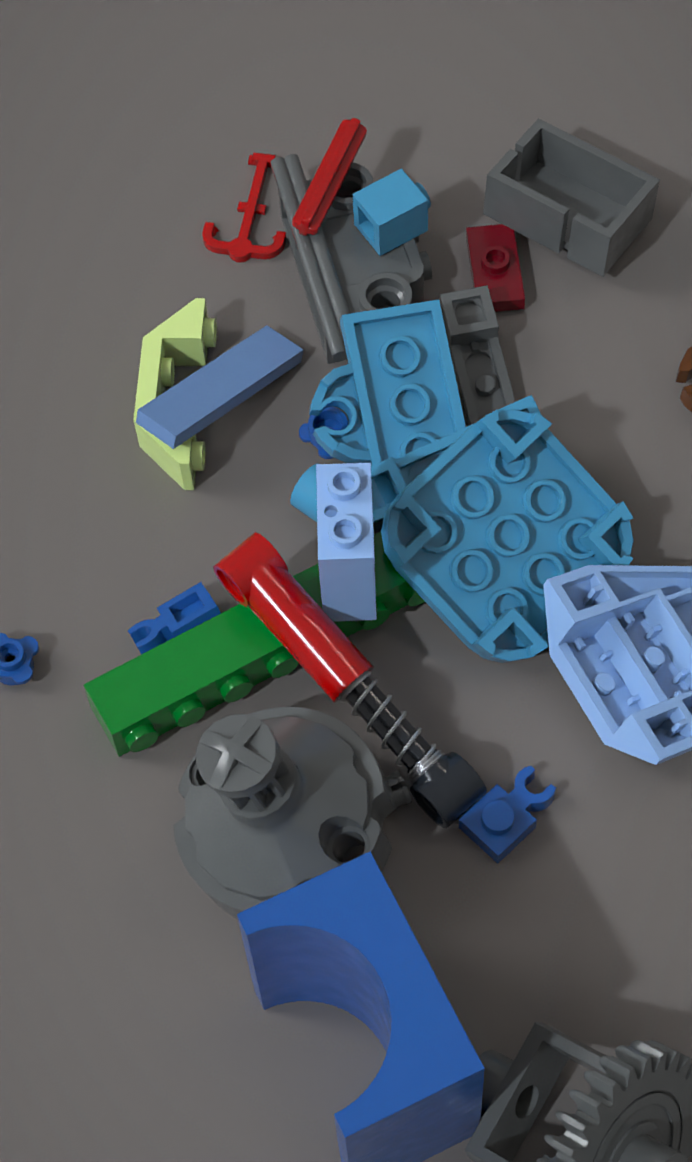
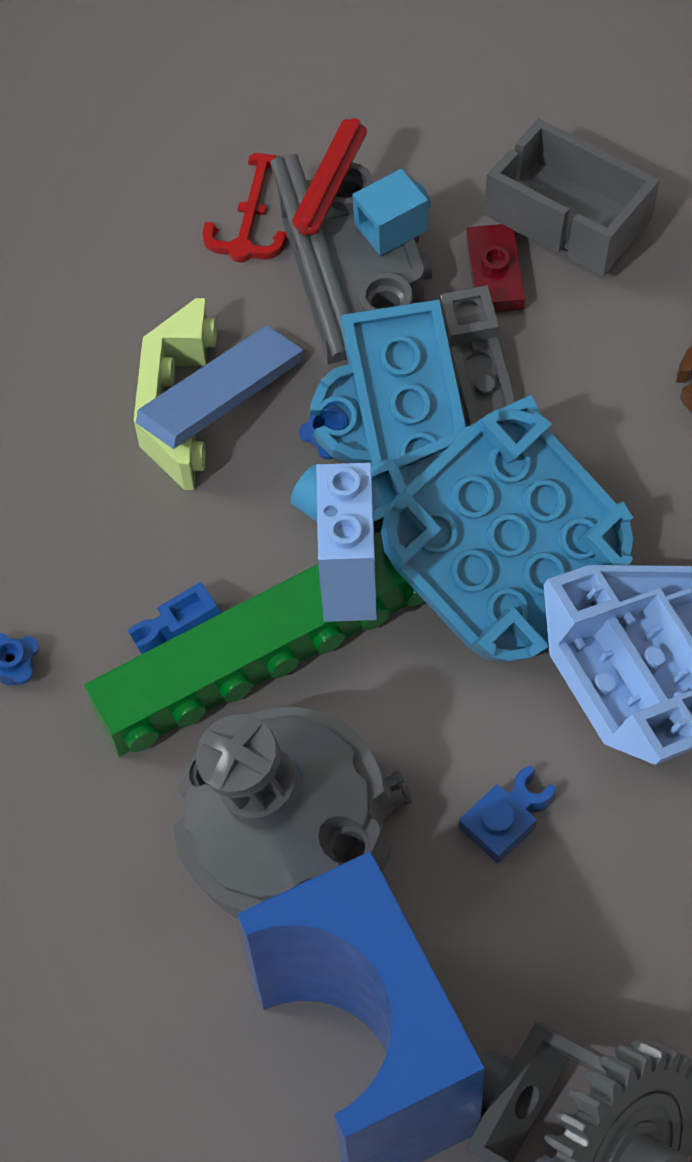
(260, 579): piece -> none

